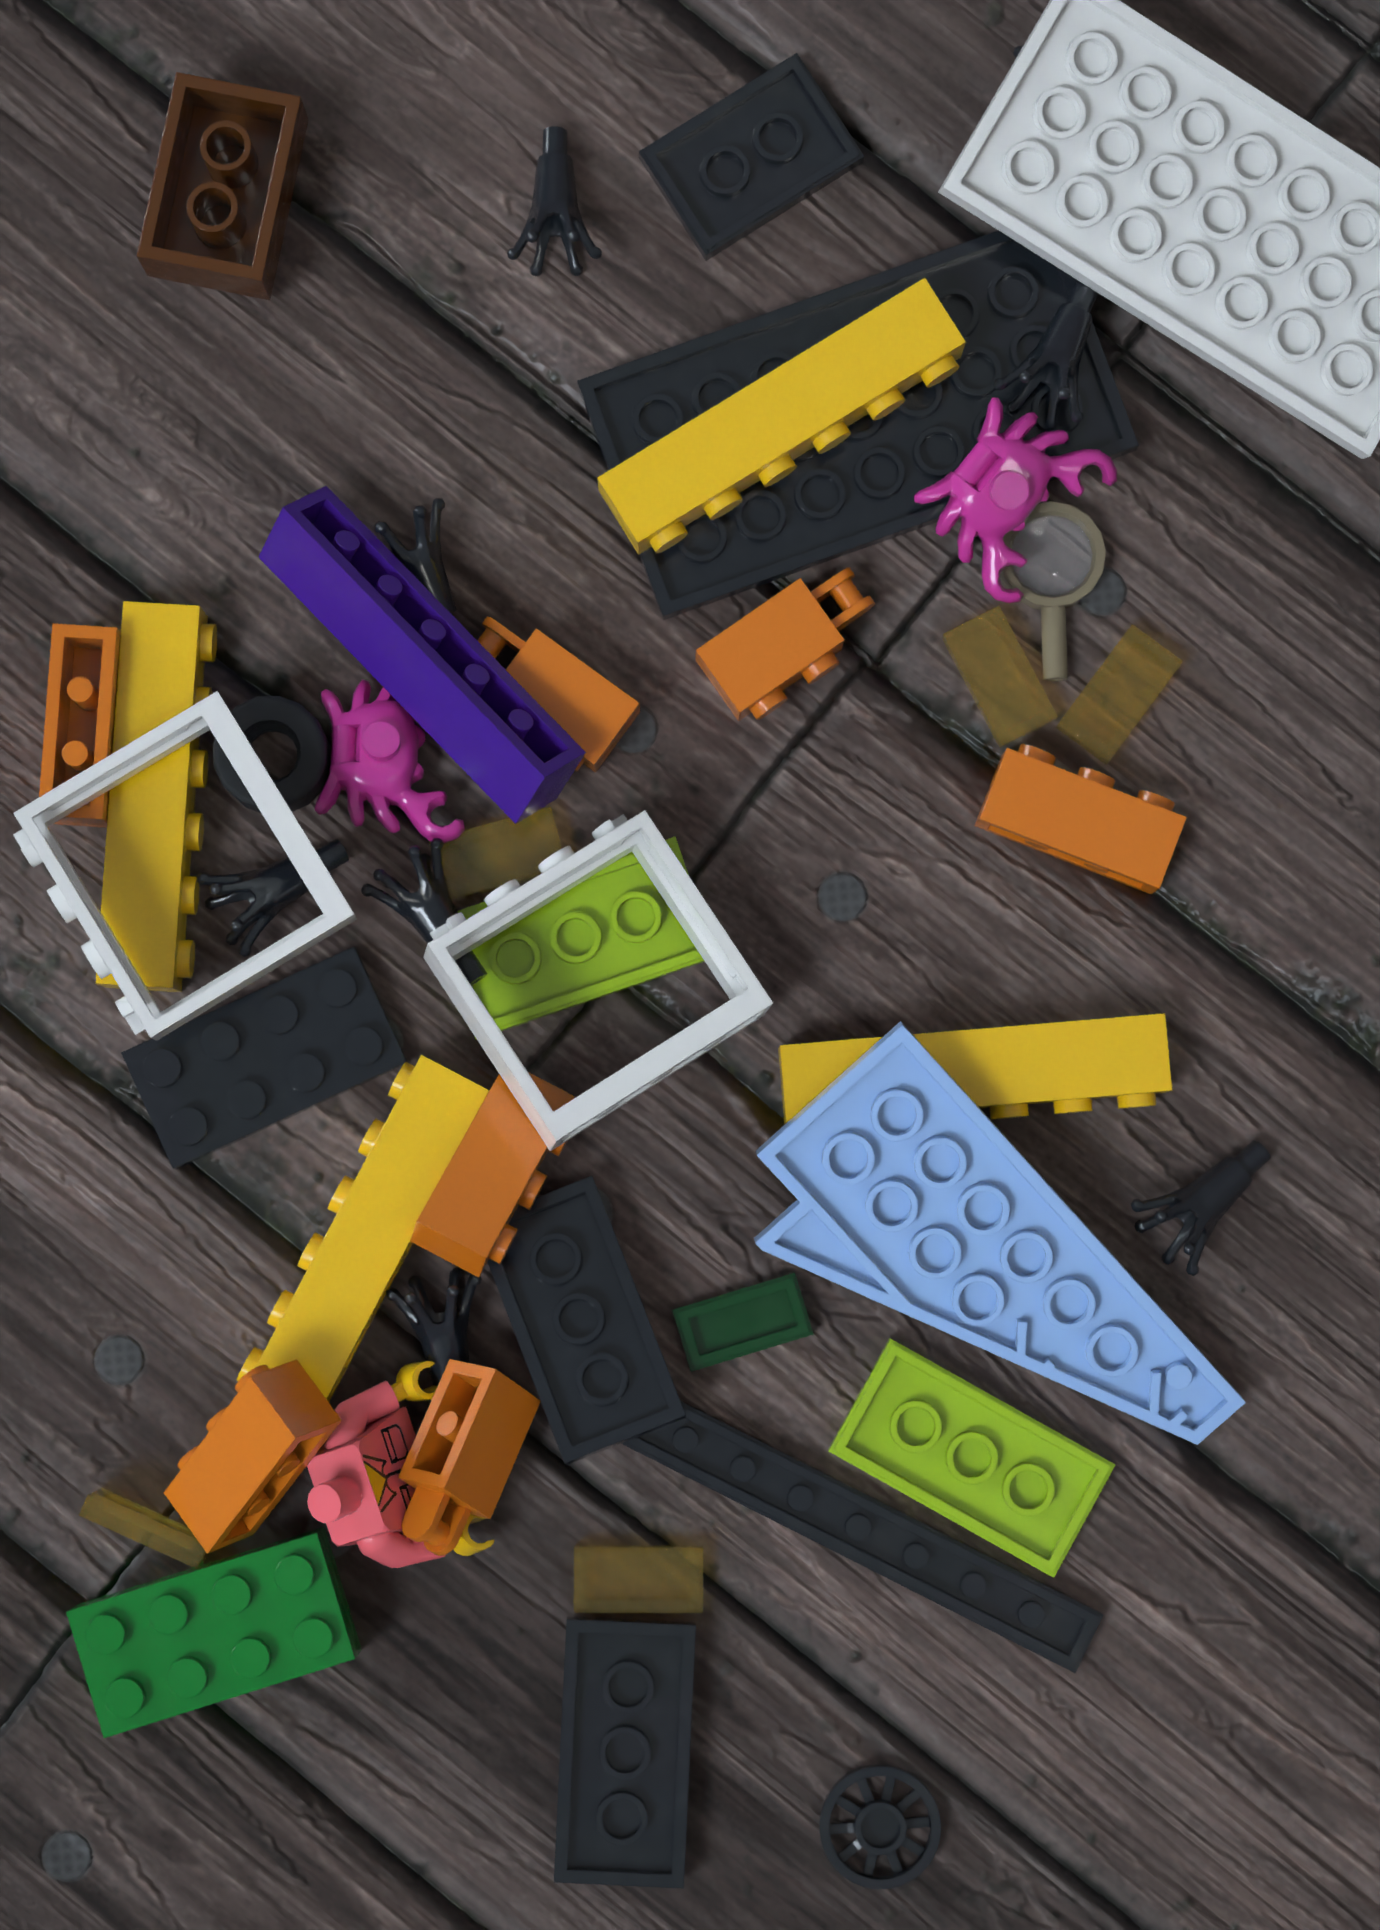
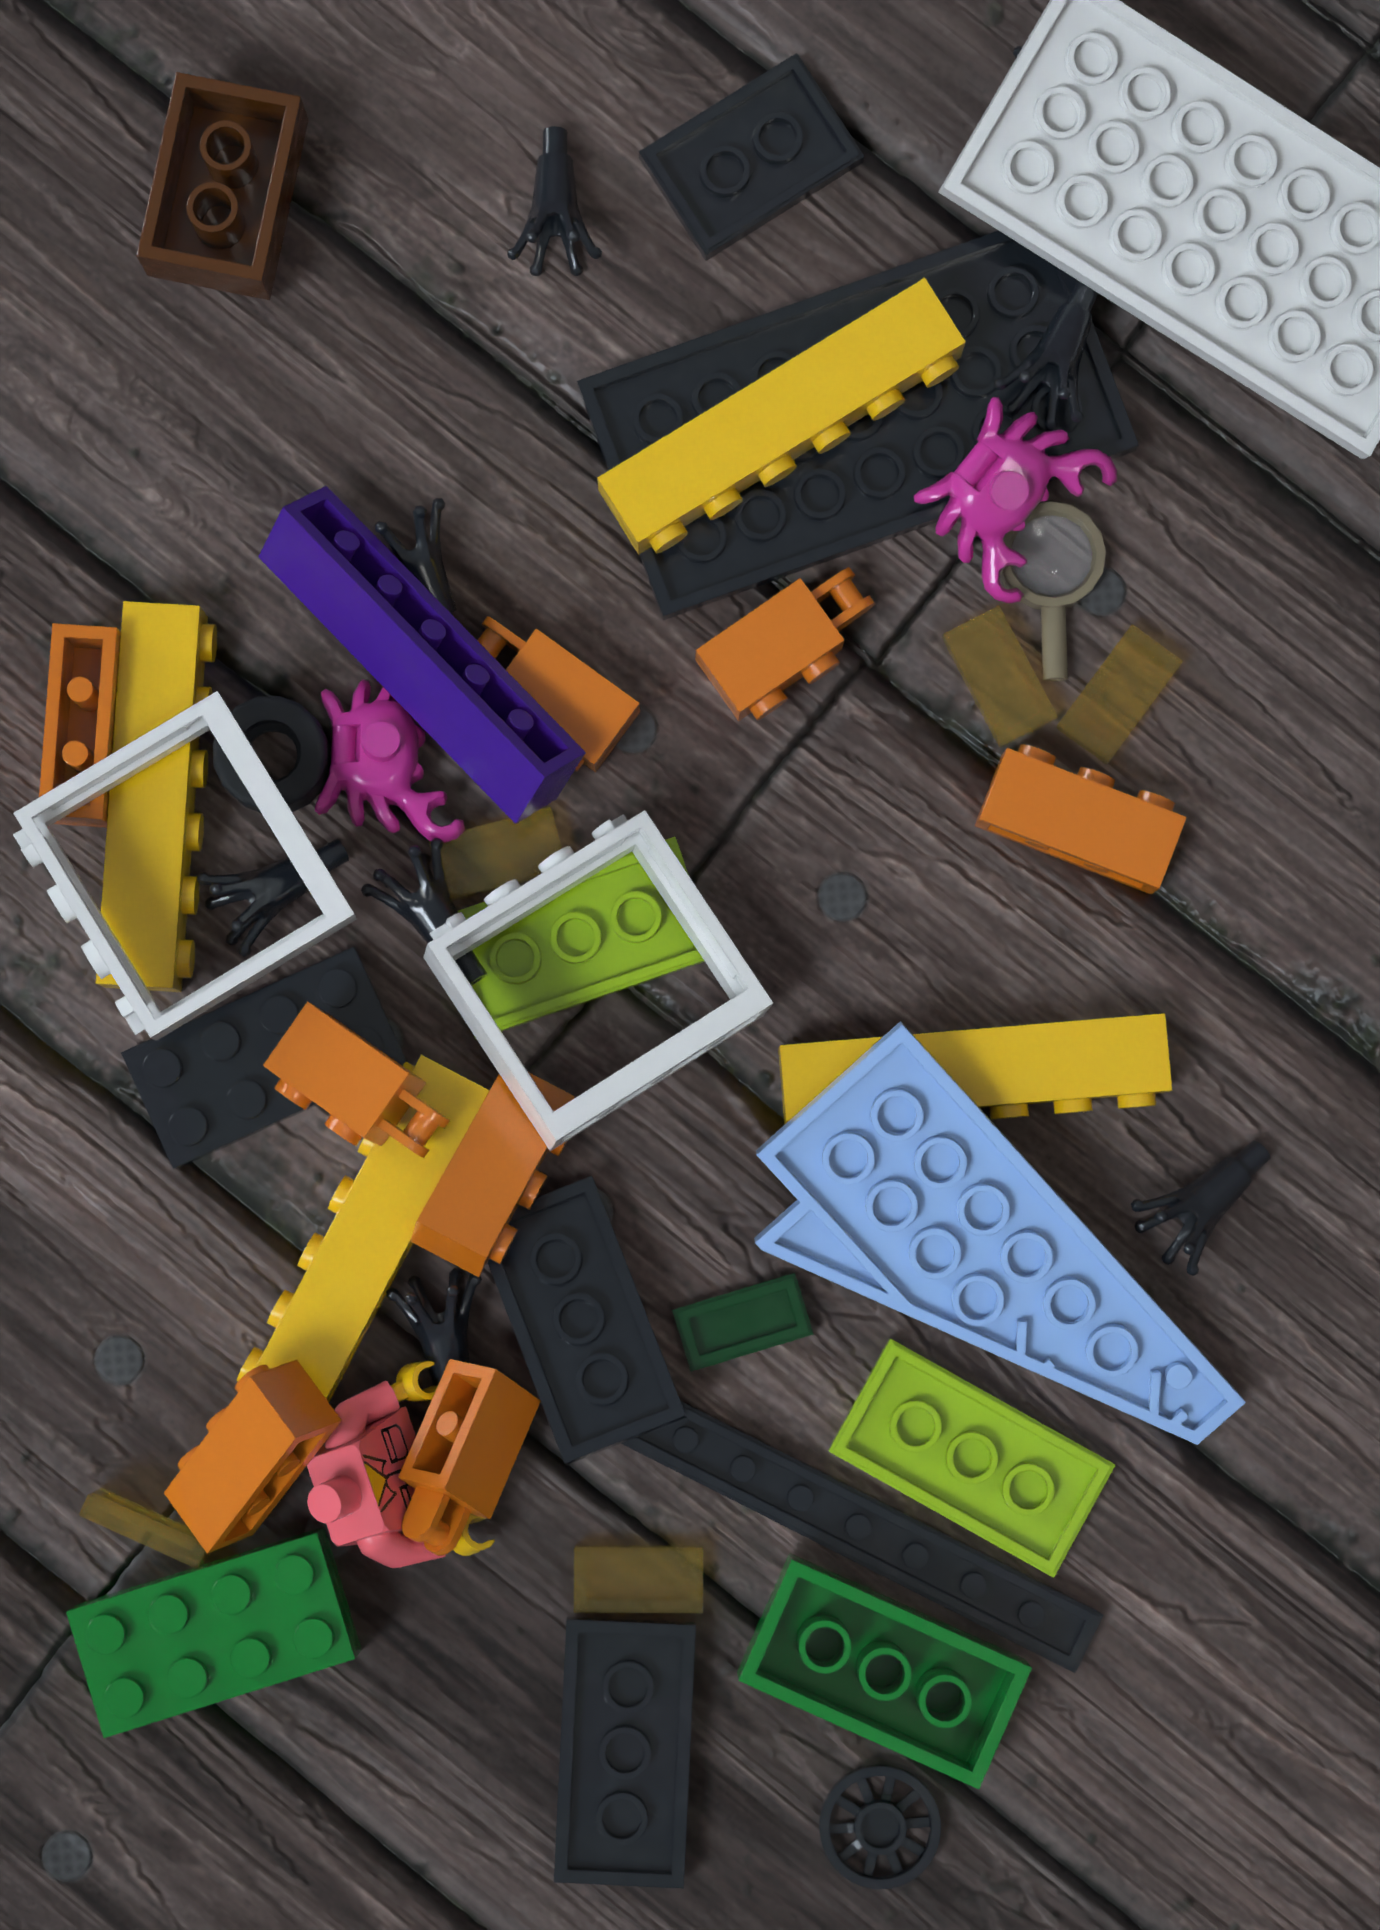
(351, 1081): none -> orange brick
(884, 1670): none -> green brick

